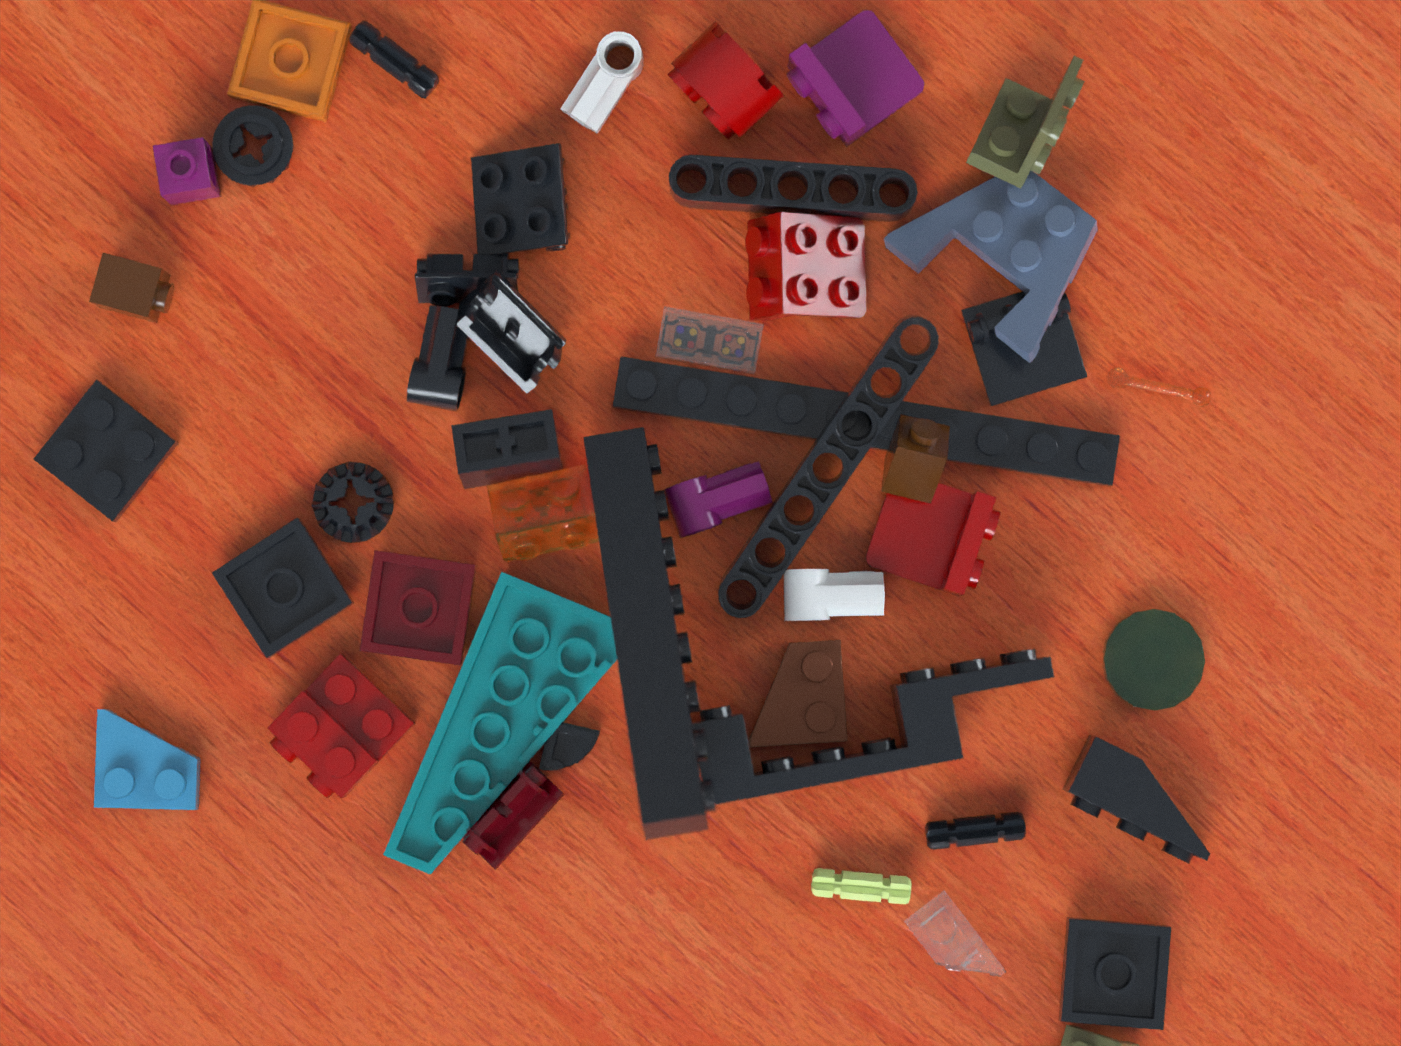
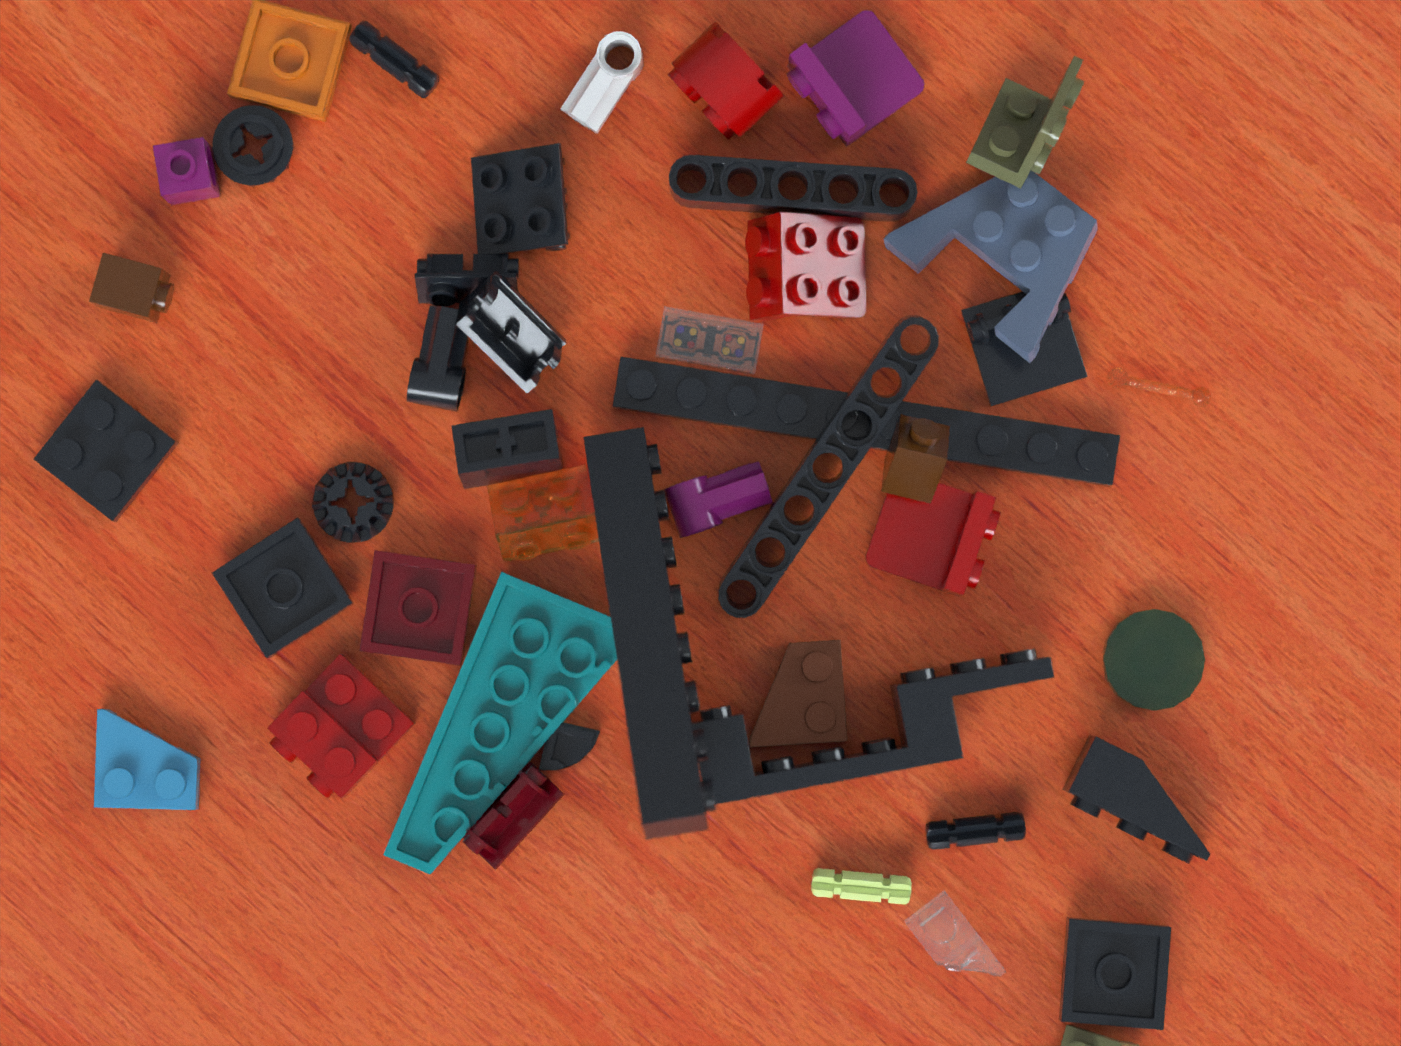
(821, 594): white piece -> none

